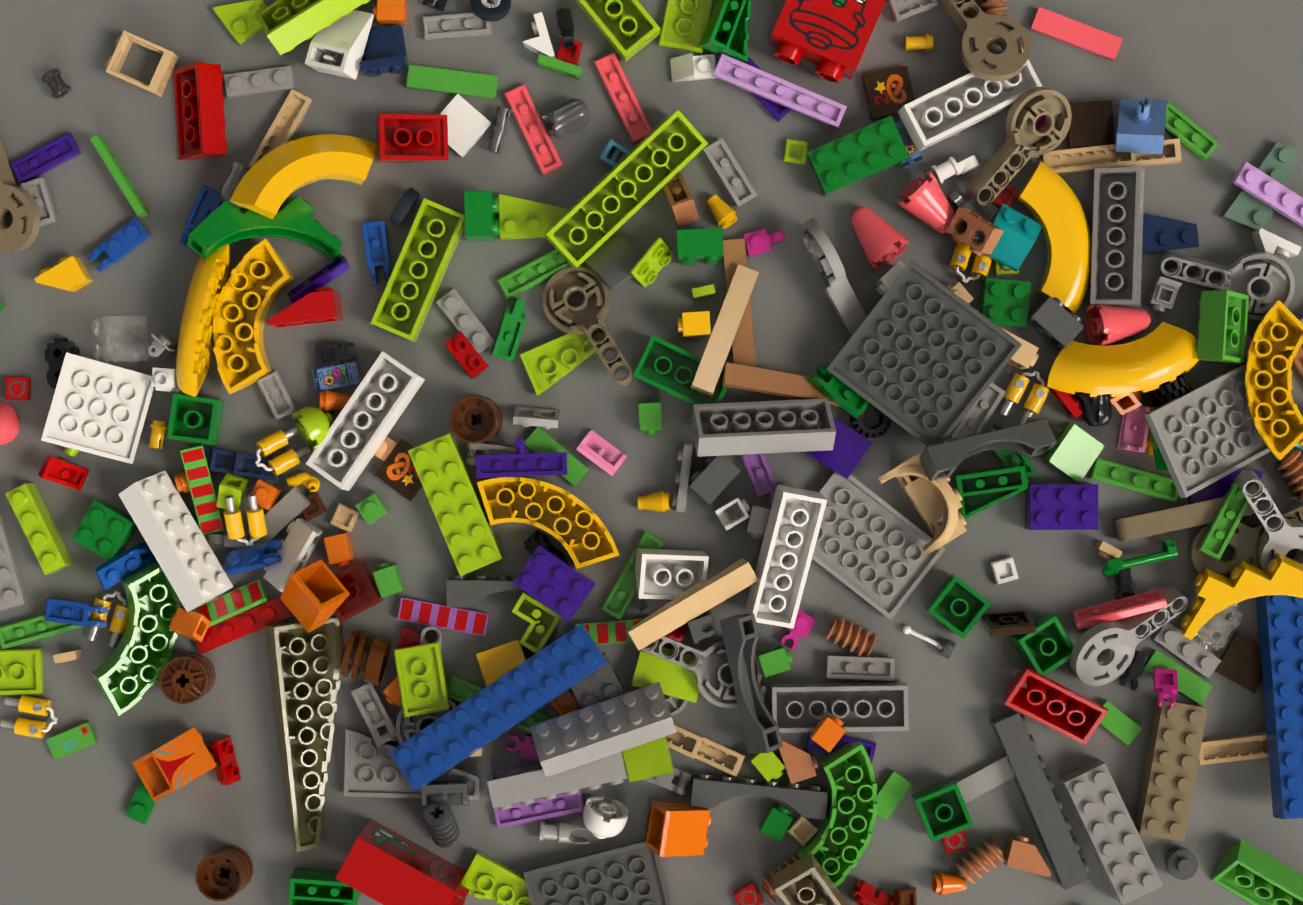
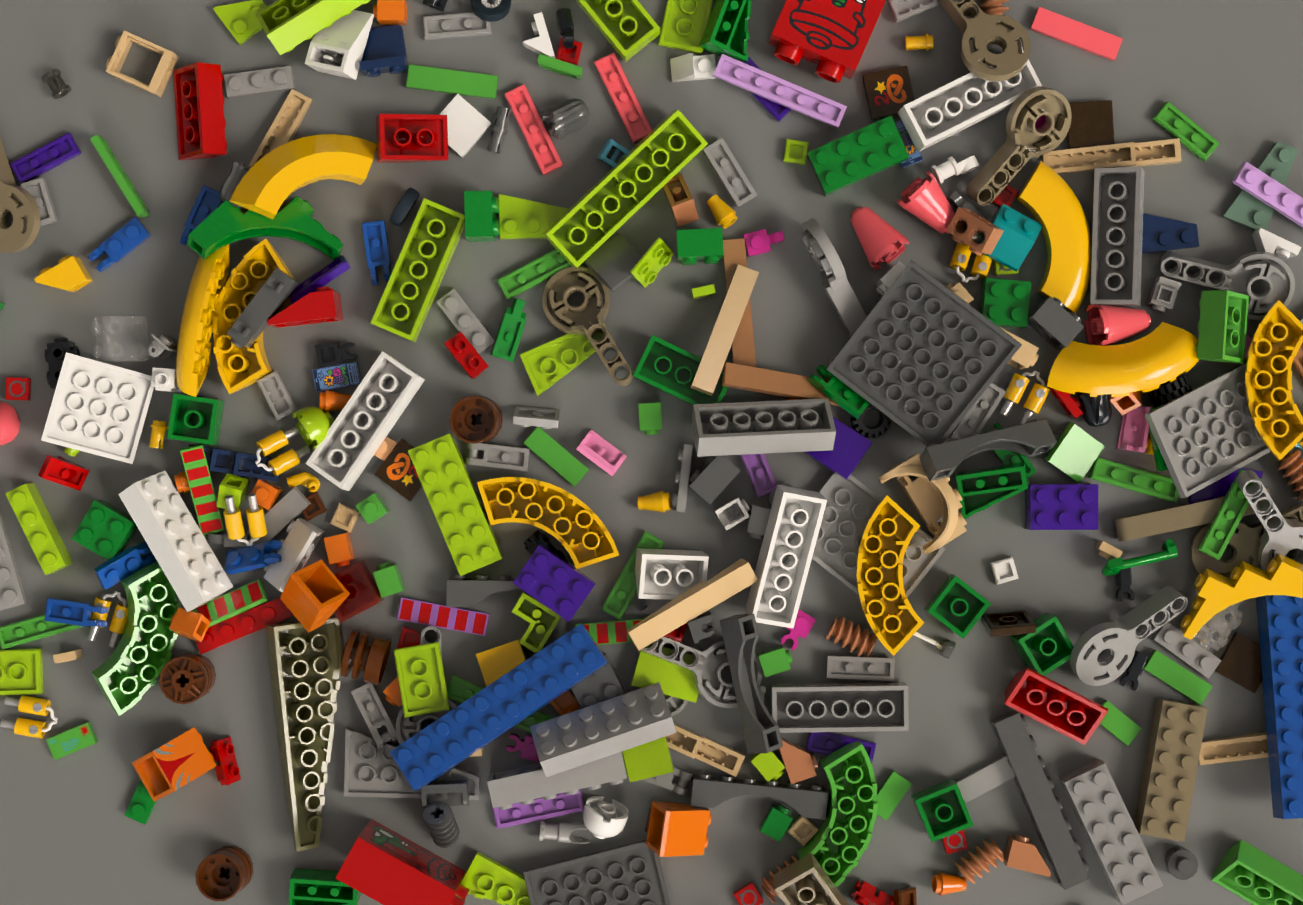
(262, 308): none -> dark grey brick
(521, 463): dark purple plate -> none
(694, 324): yellow brick -> none
(828, 732): orange brick -> none
(881, 575): none -> yellow brick
(1120, 608): coral tile -> none
(1141, 126): medium blue brick -> none
(1166, 683): dark pink plate -> none

